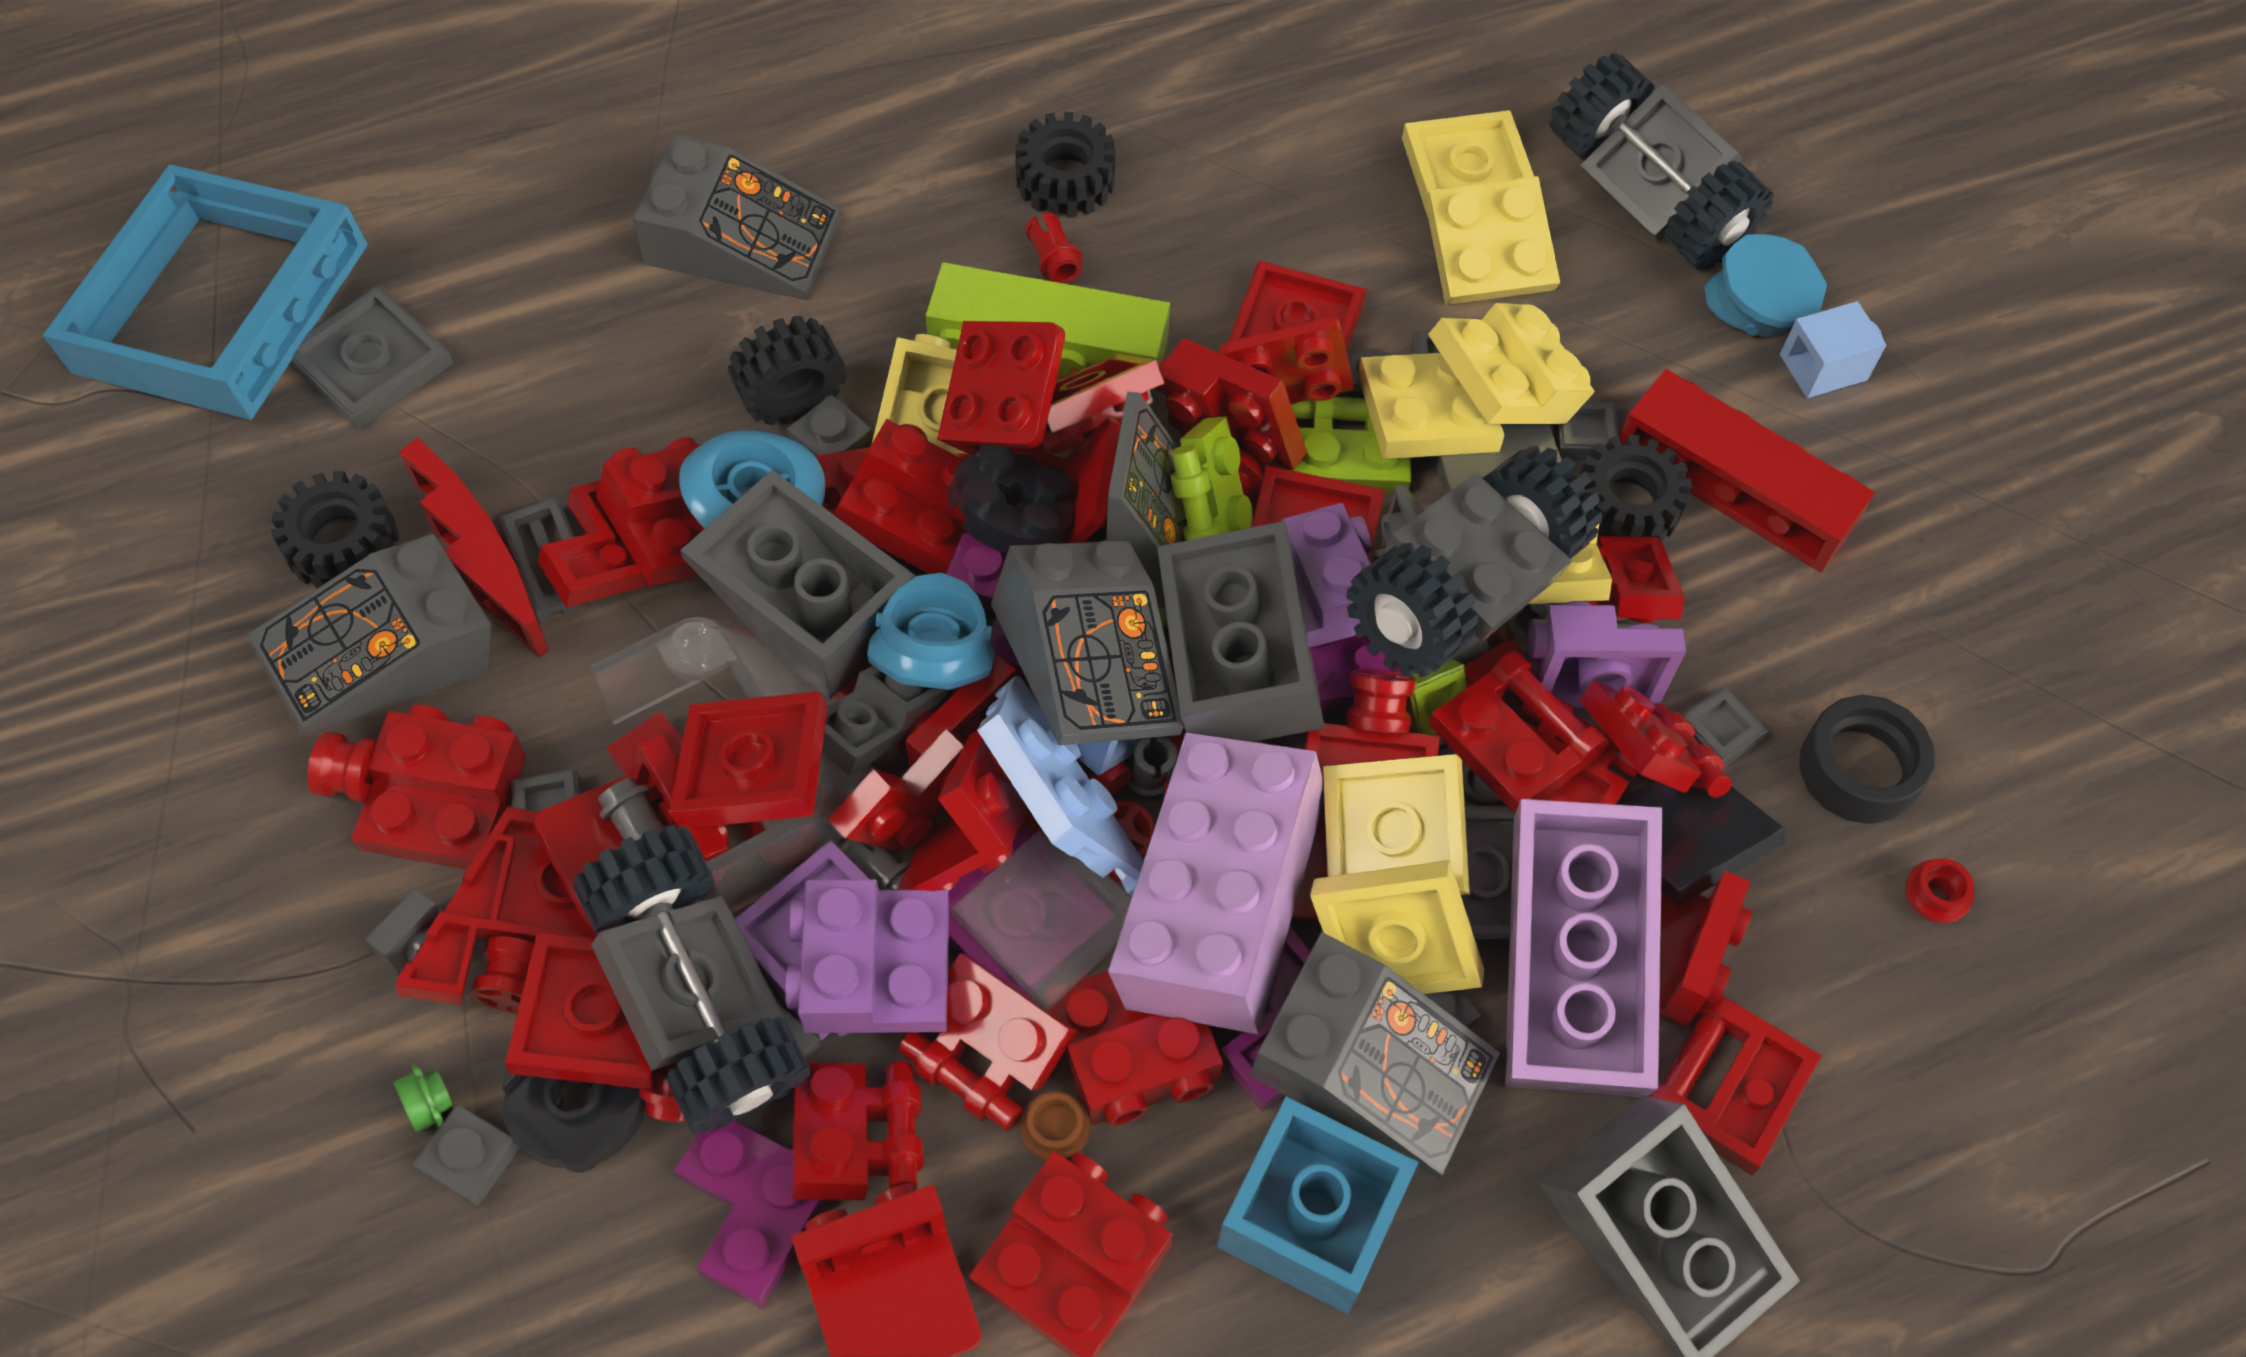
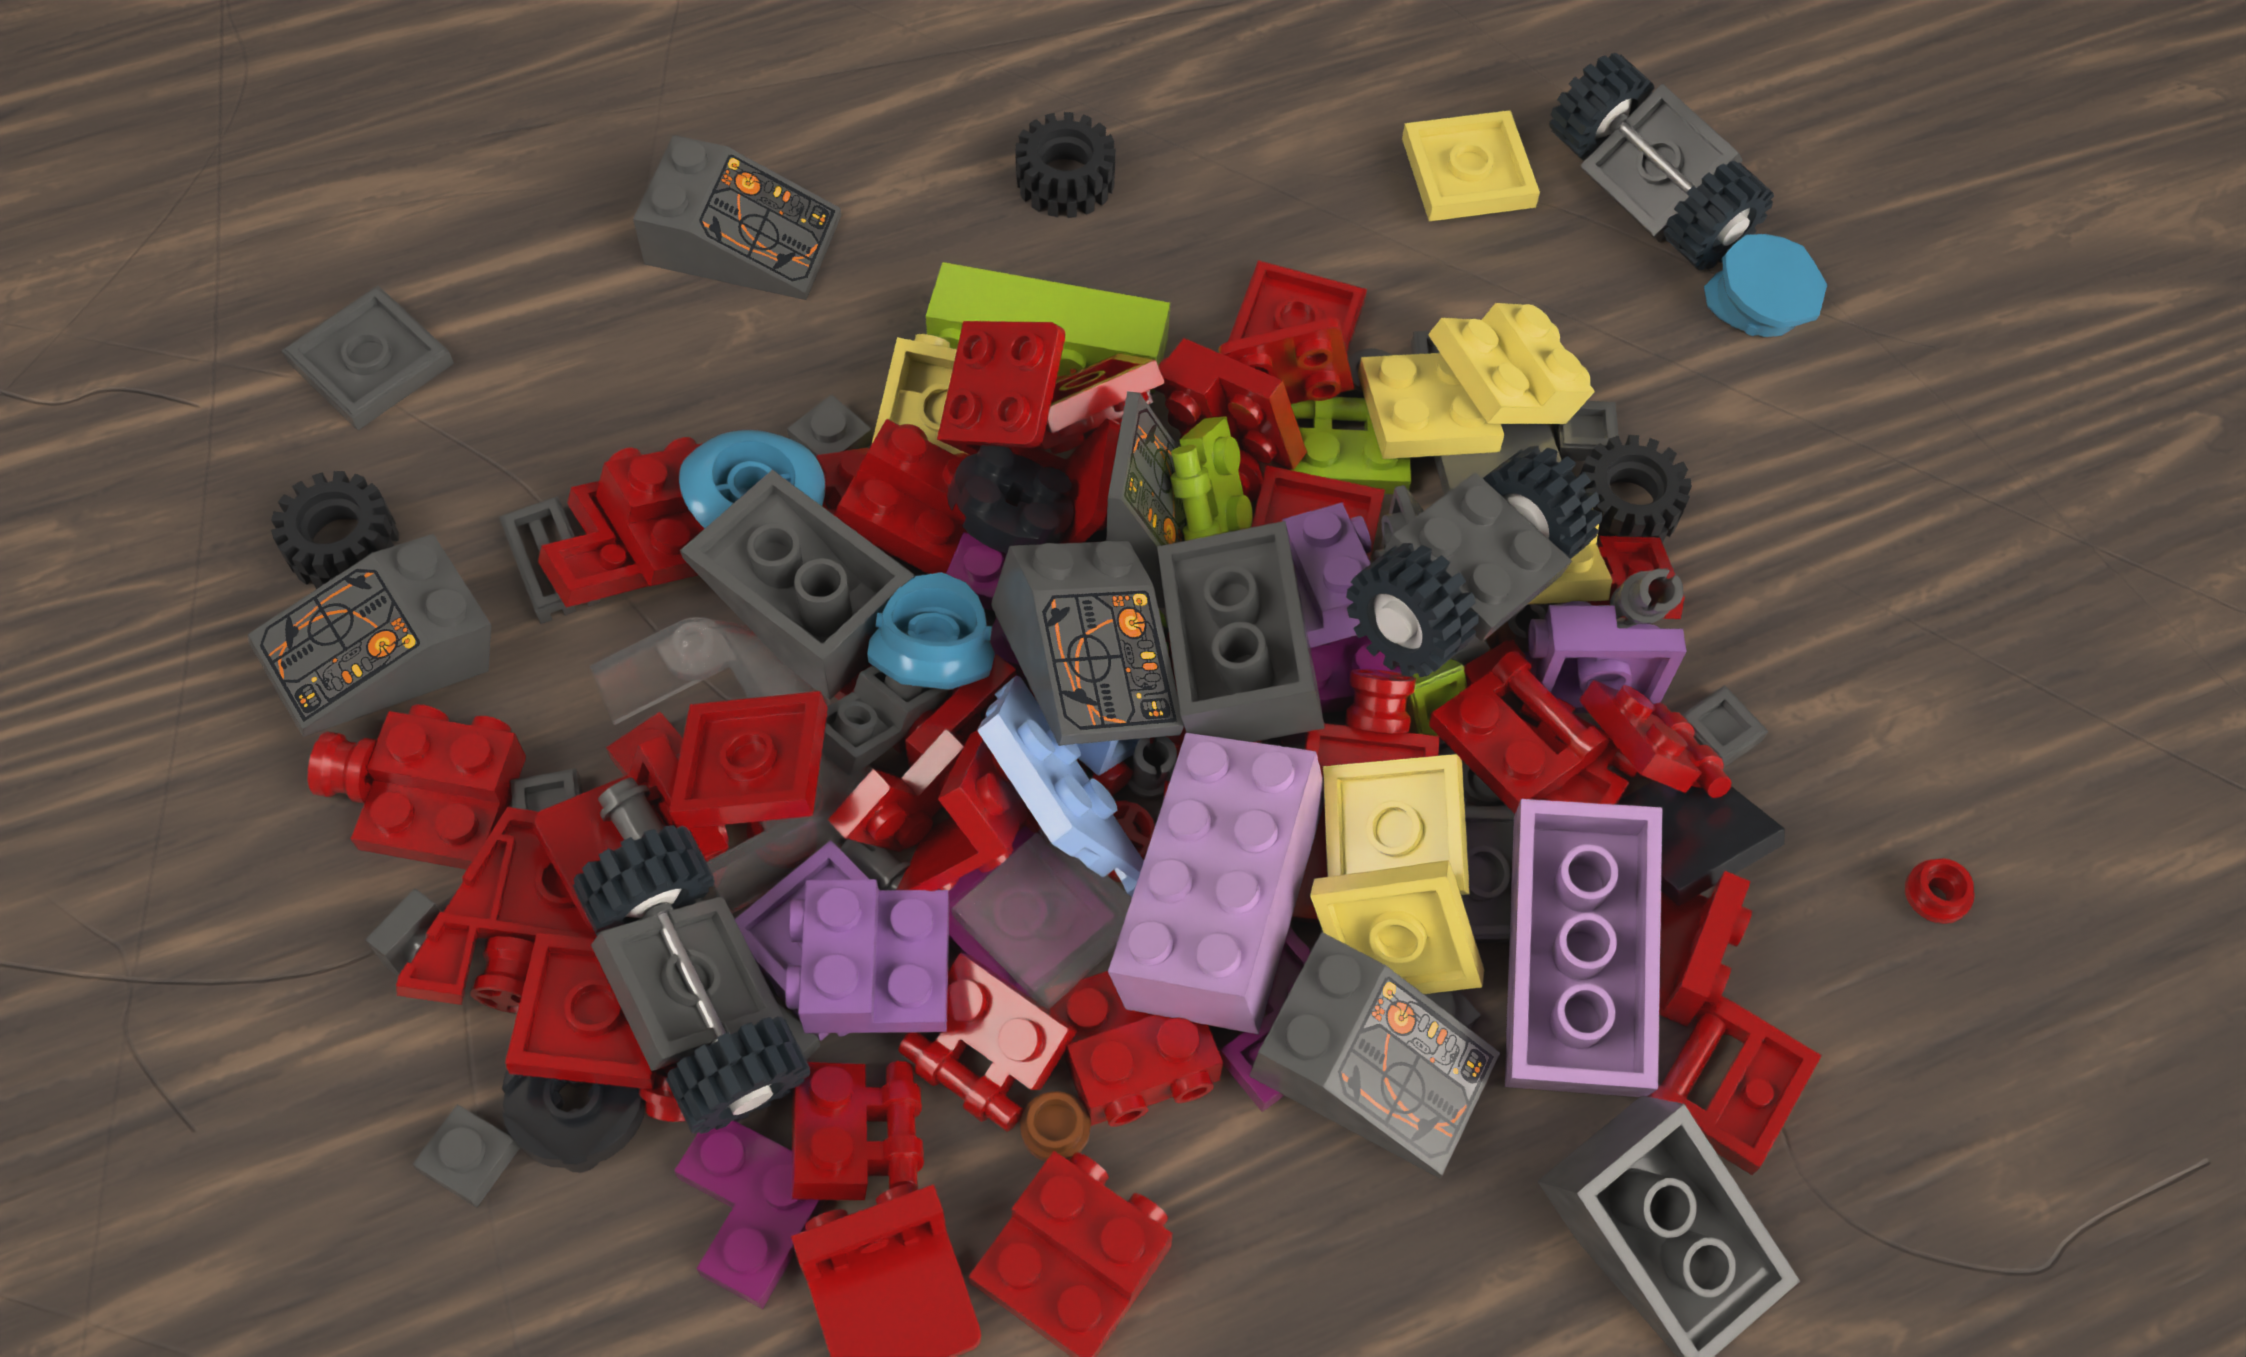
(272, 331): dark azure window -> none
(423, 1098): bright green plate -> none
(473, 545): red slope -> none
(786, 370): black tyre -> none
(1058, 258): red pin -> none
(1316, 1205): dark azure brick -> none
(1492, 240): light yellow plate -> none
(1647, 596): none -> dark grey pin
(1750, 470): red brick -> none
(1832, 349): light blue brick -> none
(1885, 722): black tyre -> none

